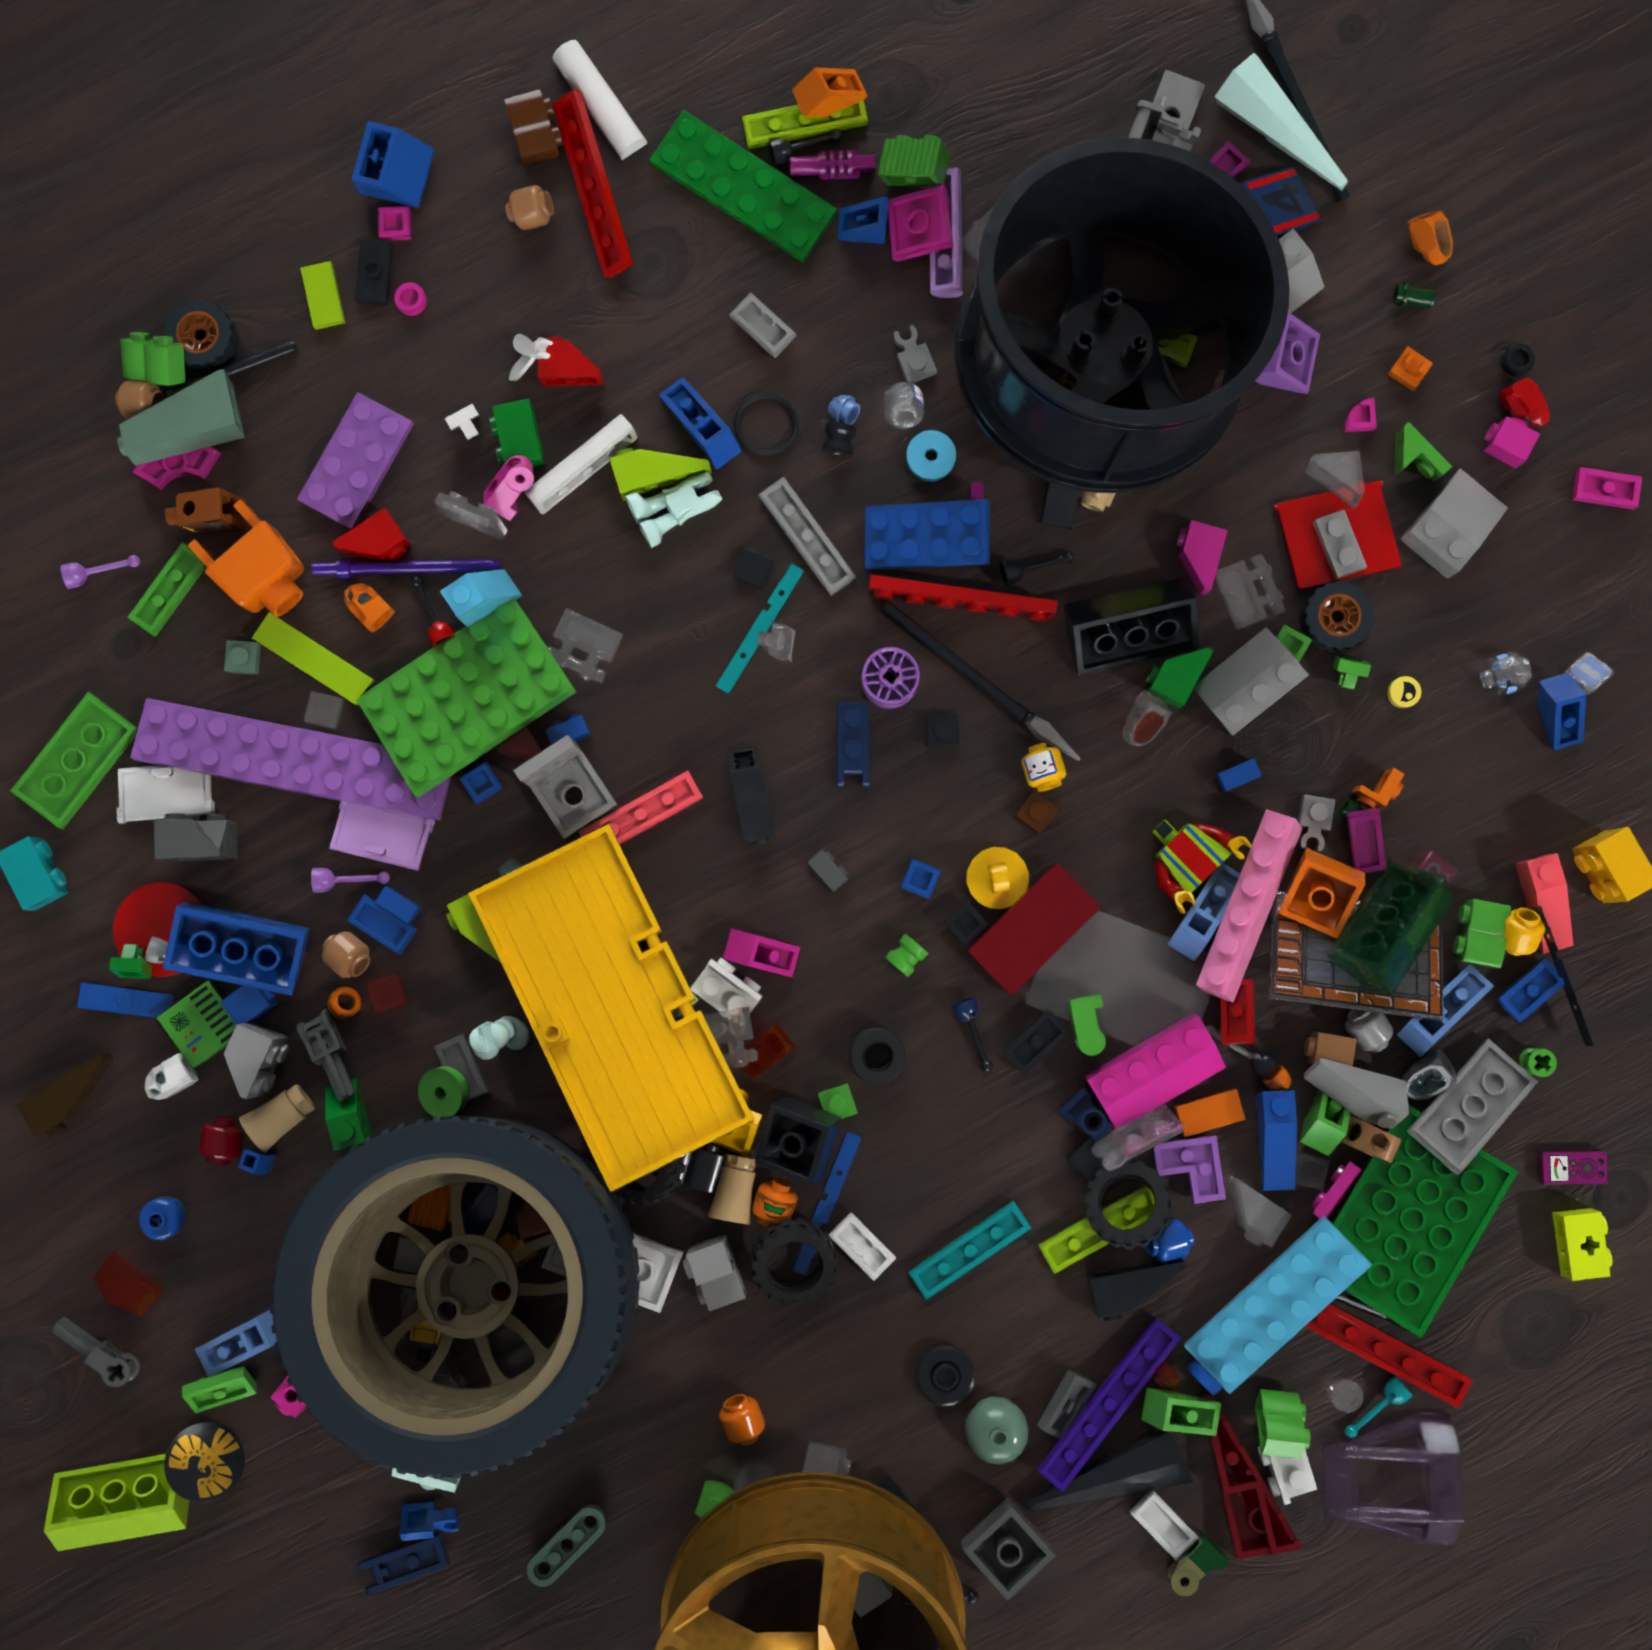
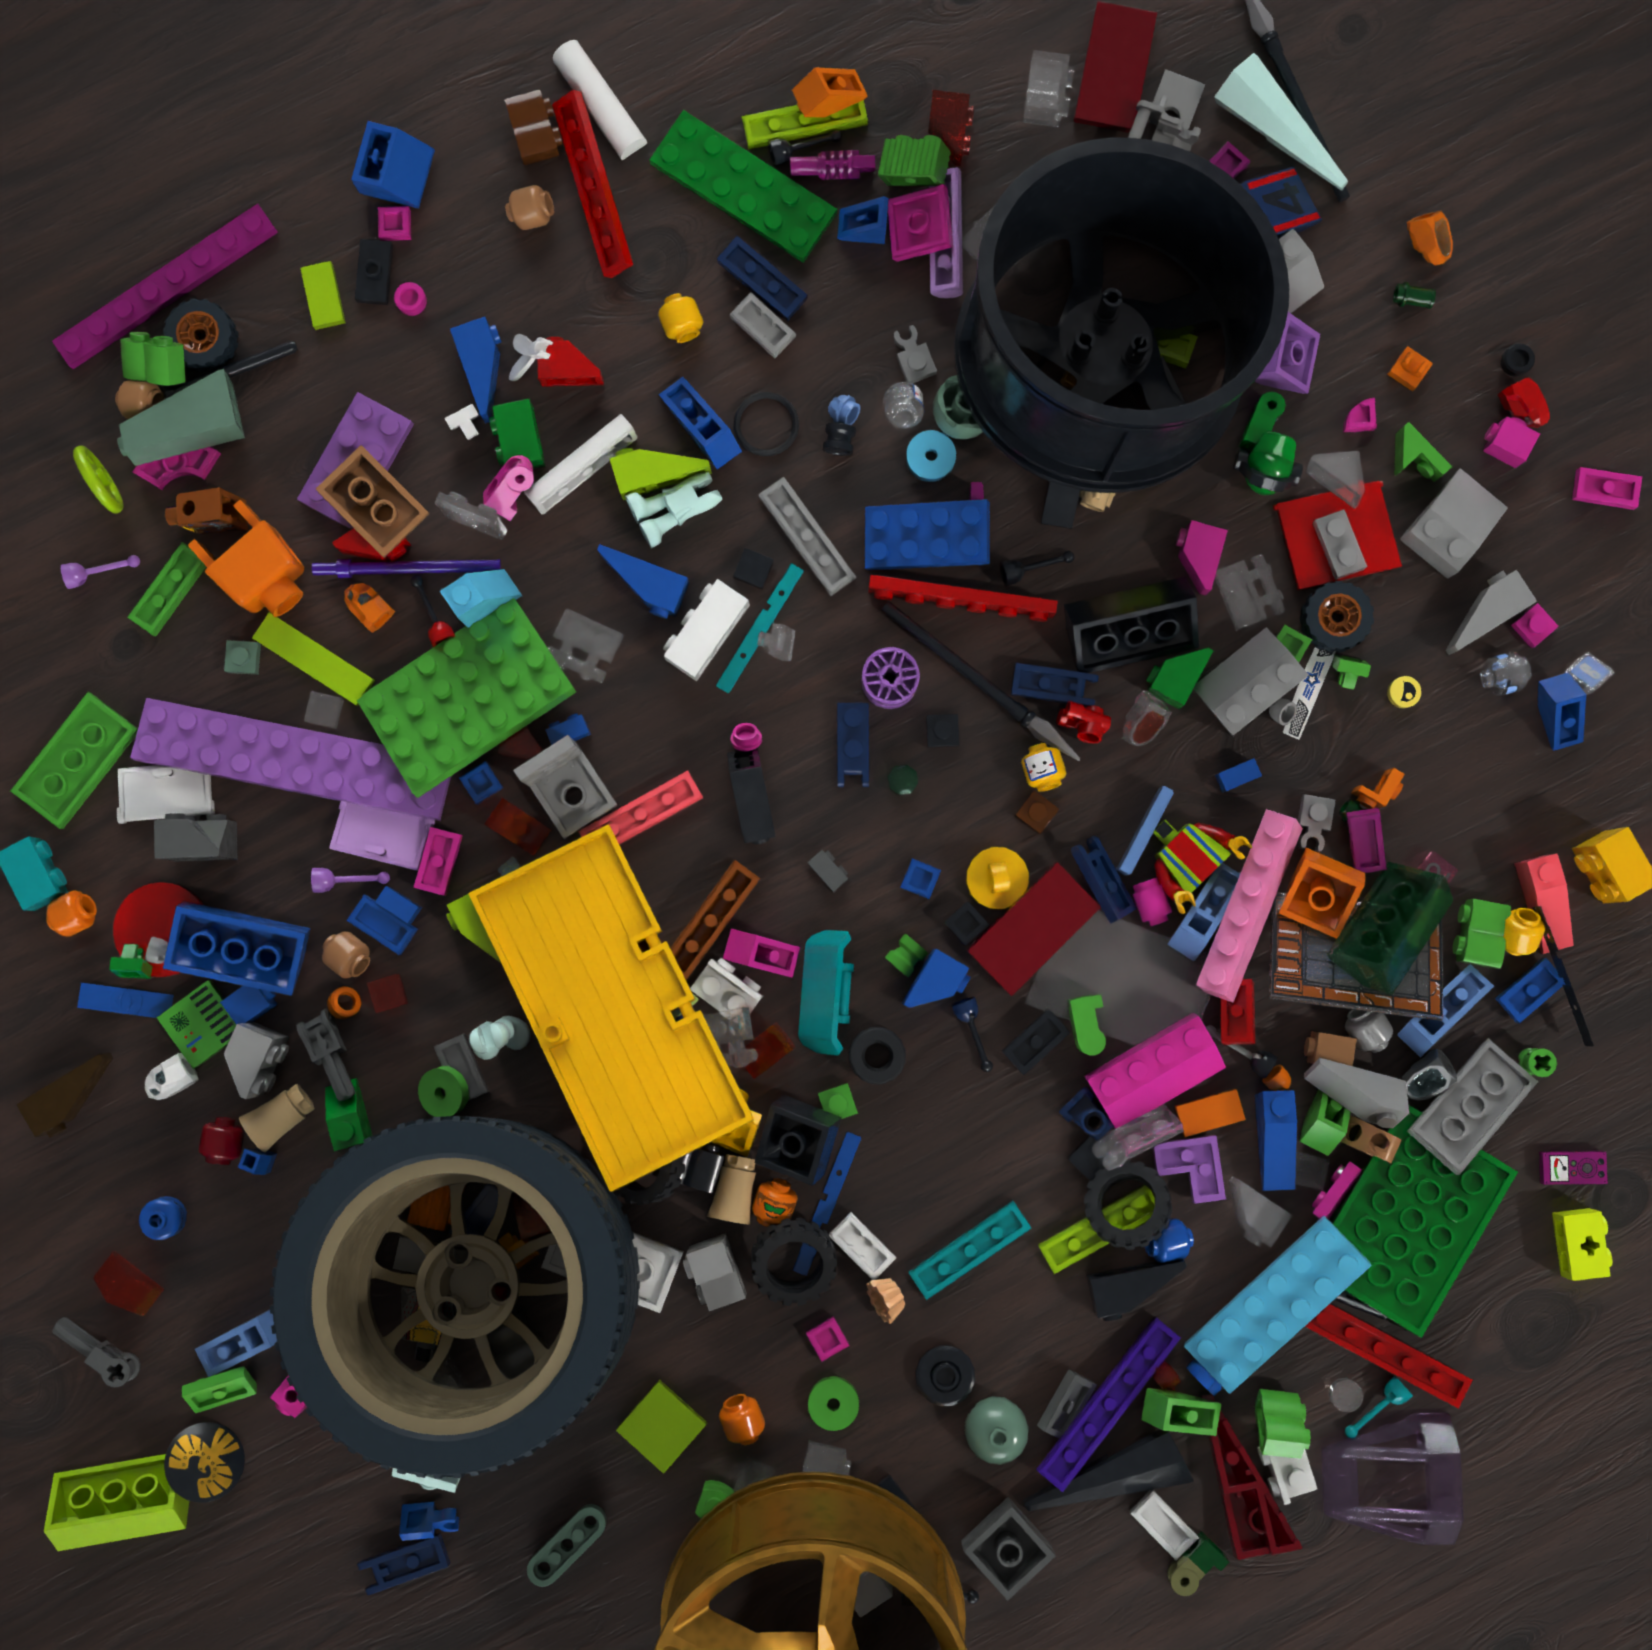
(71, 913): none -> orange head
(98, 479): none -> lime plate
(164, 286): none -> magenta plate
(372, 501): none -> medium nougat slope
(438, 861): none -> dark pink plate
(480, 358): none -> blue slope
(517, 826): none -> clear red slope
(654, 585): none -> blue slope
(661, 1426): none -> lime tile
(680, 318): none -> yellow head
(705, 629): none -> white brick
(713, 916): none -> dark orange brick
(746, 737): none -> dark pink plate
(762, 278): none -> dark blue plate
(825, 991): none -> teal piece
(827, 1338): none -> dark pink tile
(835, 1418): none -> bright green piece
(886, 1298): none -> light nougat piece
(902, 780): none -> clear green tile
(937, 980): none -> blue slope
(948, 121): none -> clear red slope
(953, 413): none -> sand green cylinder
(1046, 88): none -> clear brick
(1051, 684): none -> dark blue hinge
(1088, 720): none -> red plate
(1103, 880): none -> dark blue hinge
(1115, 66): none -> dark red tile
(1145, 831): none -> medium blue tile
(1152, 902): none -> dark pink brick
(1262, 418): none -> green leg
(1269, 464): none -> green cap
(1283, 711): none -> light grey hinge
(1308, 690): none -> white sticker
(1492, 607): none -> light grey slope
(1534, 625): none -> dark pink plate

